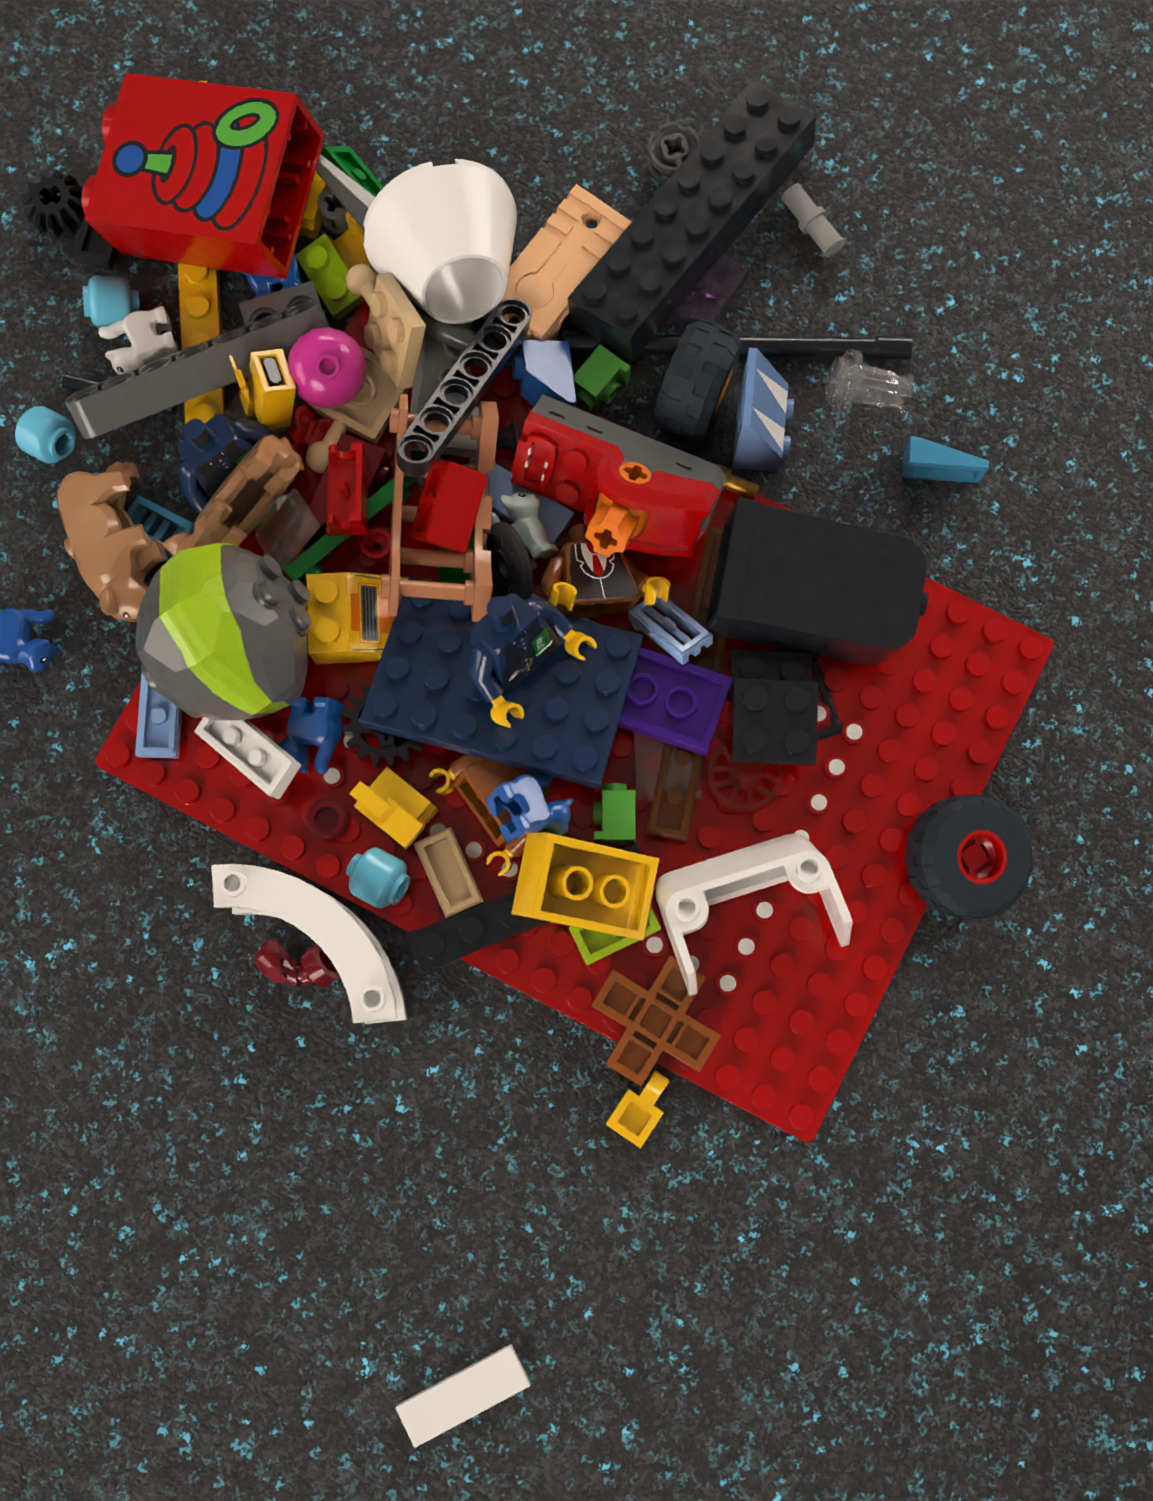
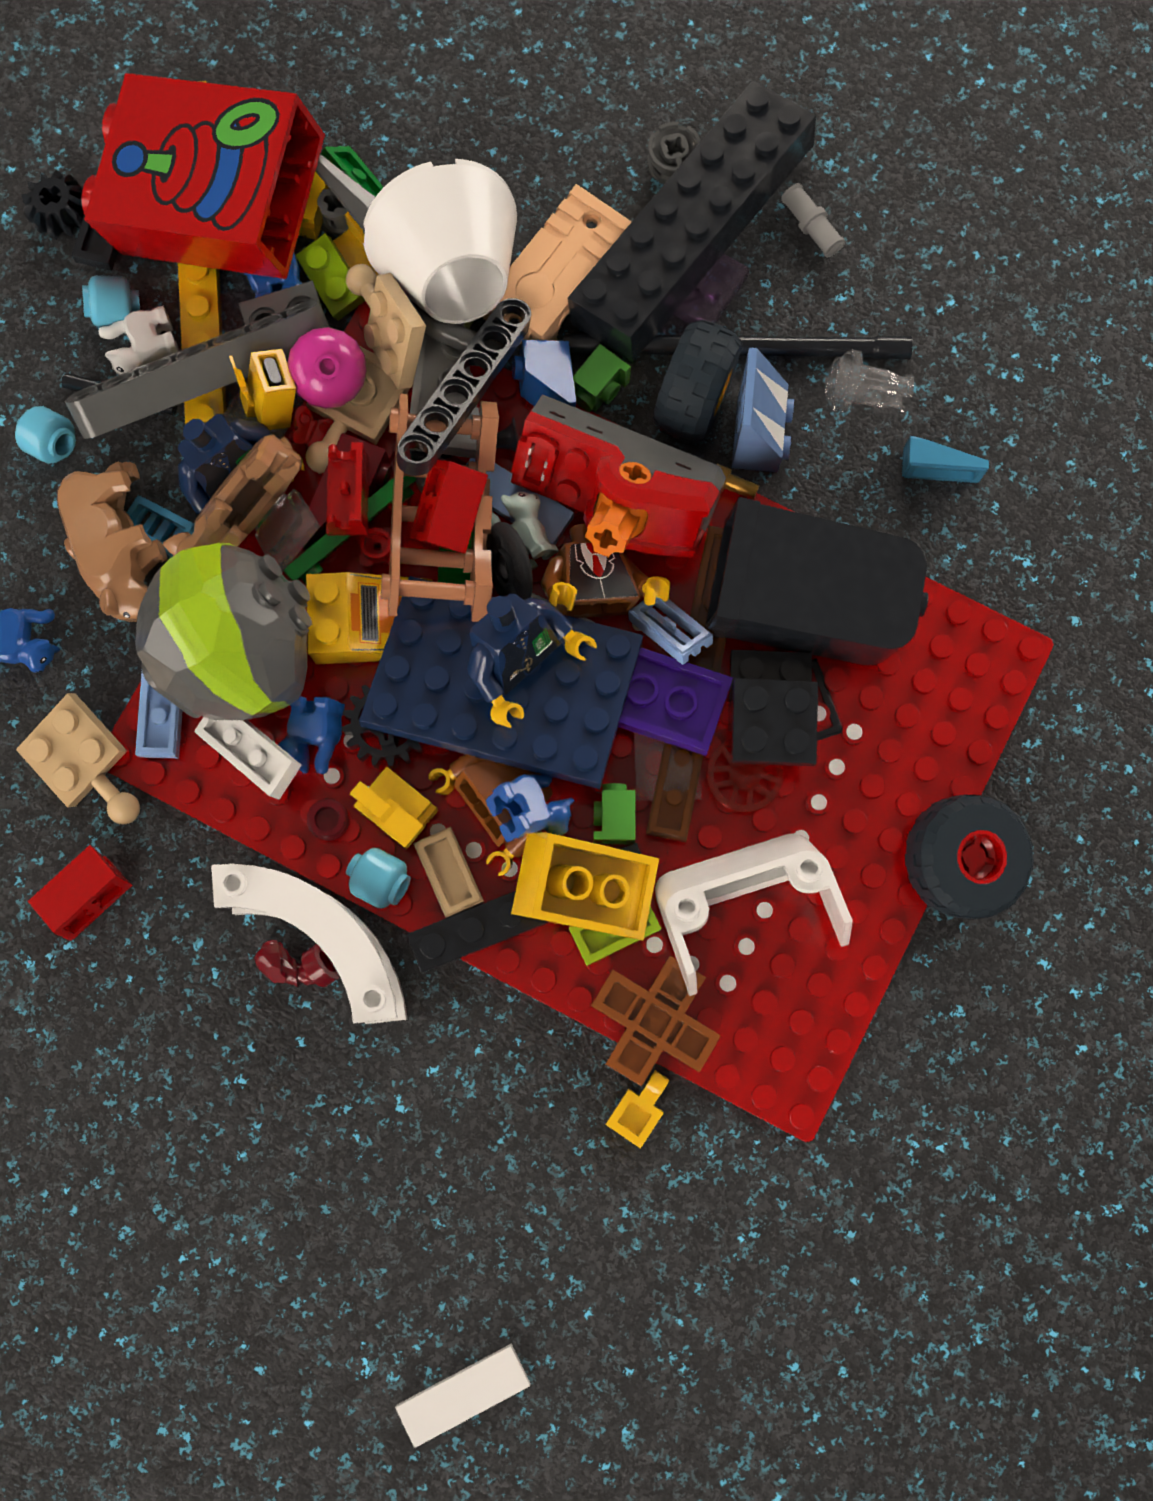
(74, 754): none -> tan plate
(79, 893): none -> red hinge

